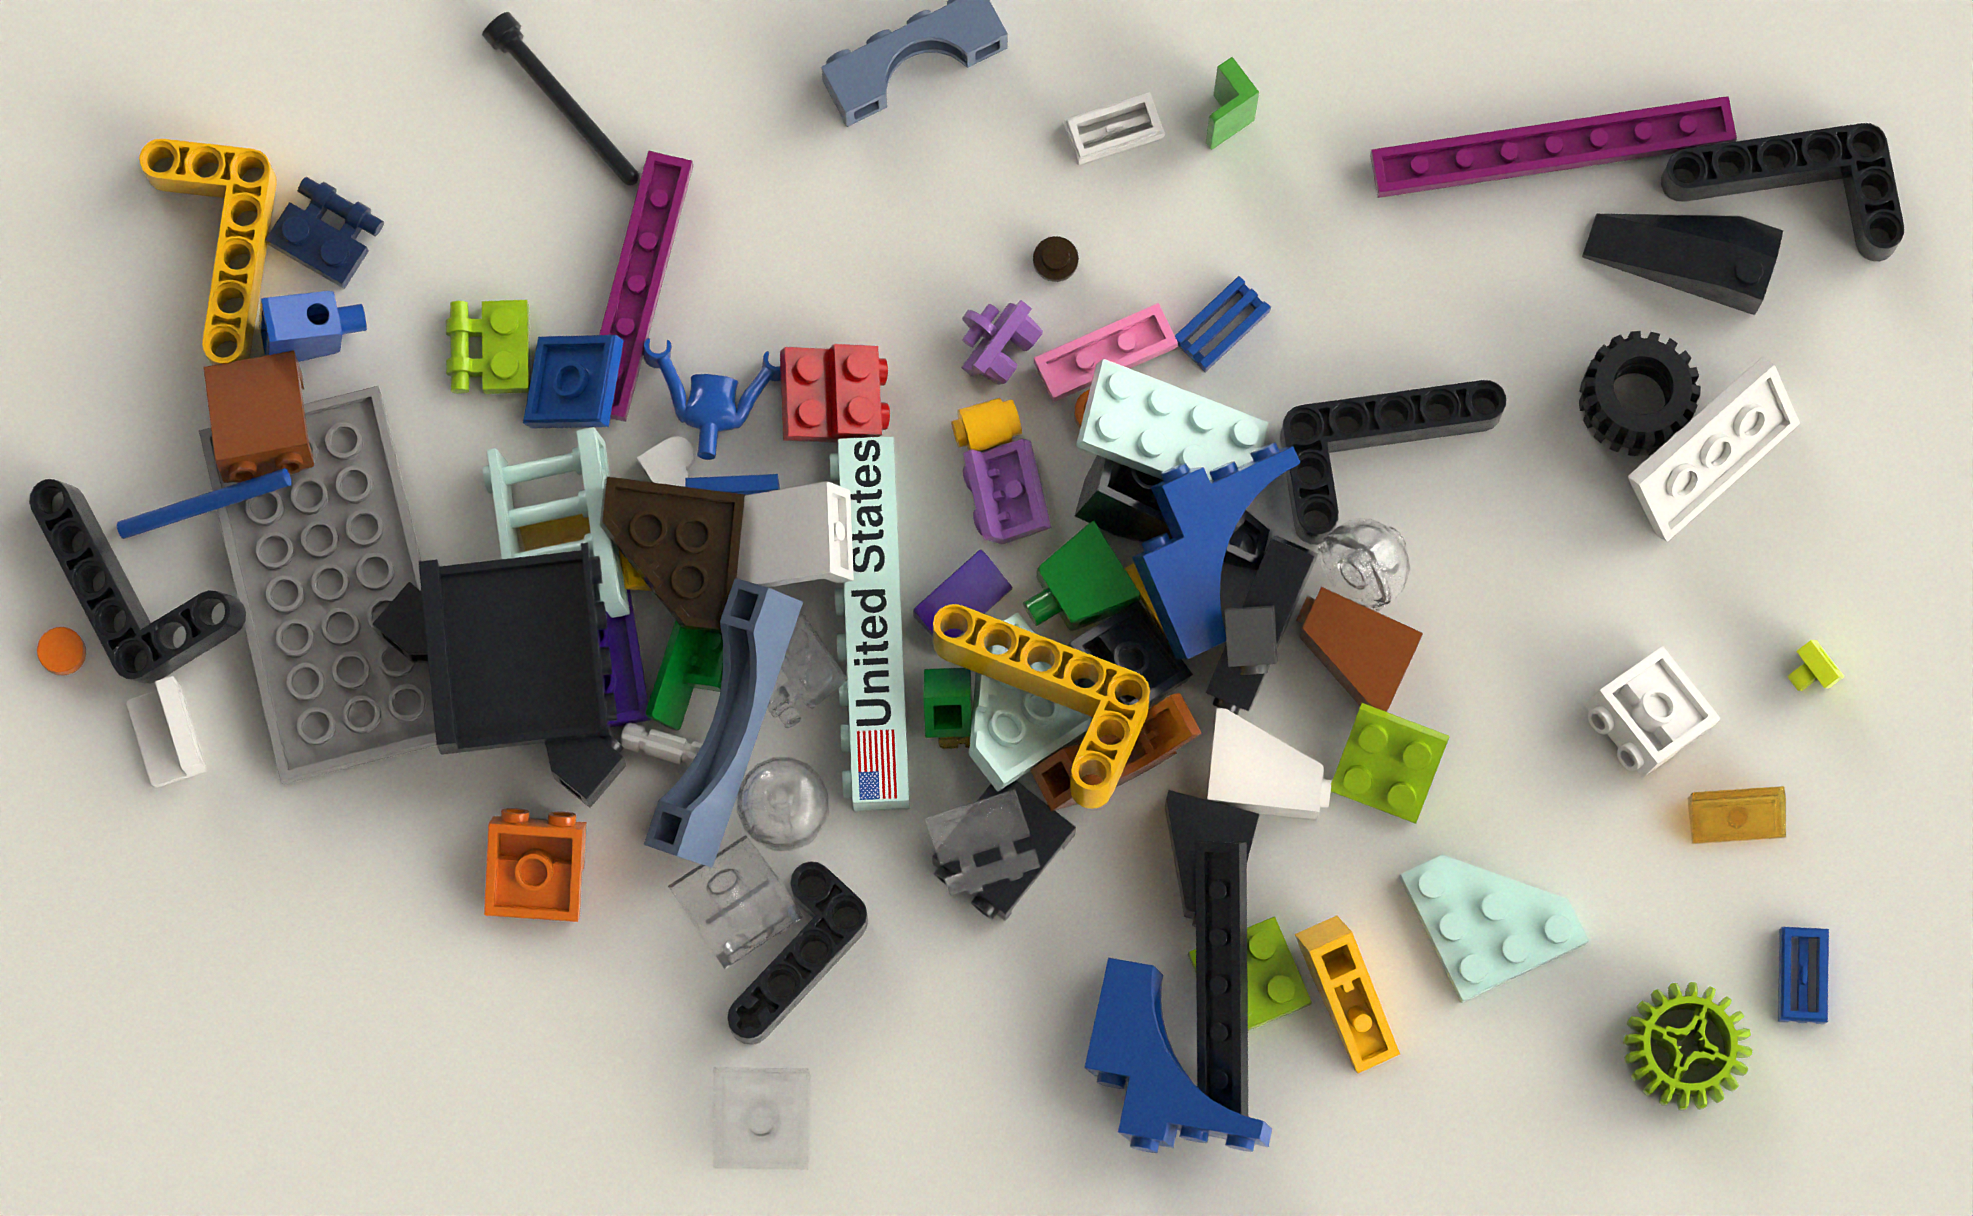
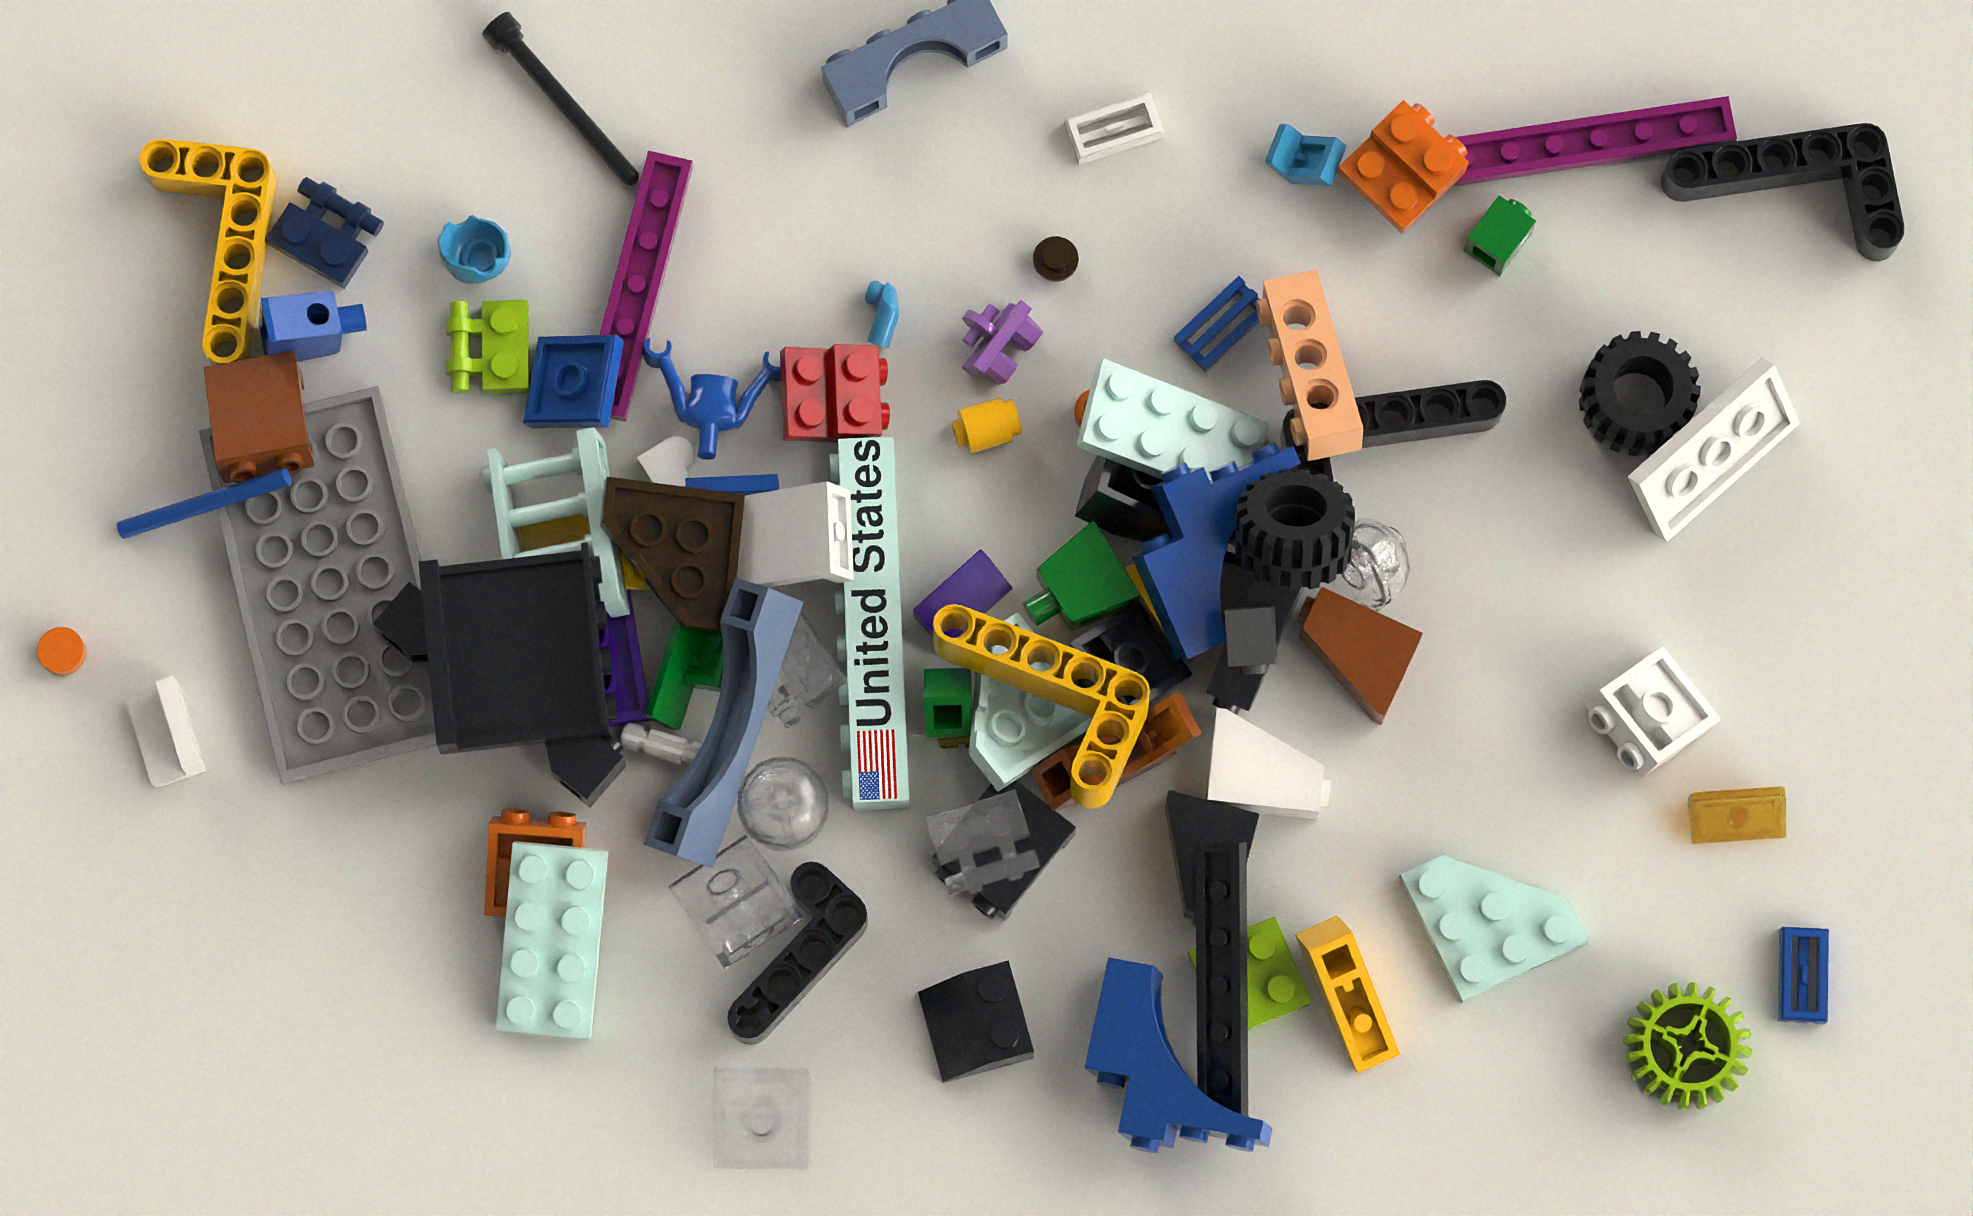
(118, 594): black beam -> none
(474, 250): none -> dark azure hair
(552, 940): none -> light aqua plate
(886, 315): none -> dark azure arm
(976, 1022): none -> black slope
(1006, 492): medium lavender bracket -> none
(1122, 342): bright pink plate -> none
(1237, 101): bright green panel -> none
(1294, 529): none -> black tyre
(1302, 301): none -> light nougat brick
(1304, 157): none -> dark azure bracket
(1389, 763): lime plate -> none
(1405, 165): none -> orange plate
(1500, 234): none -> green brick
(1699, 254): black wedge -> none
(1816, 666): neon yellow tile -> none

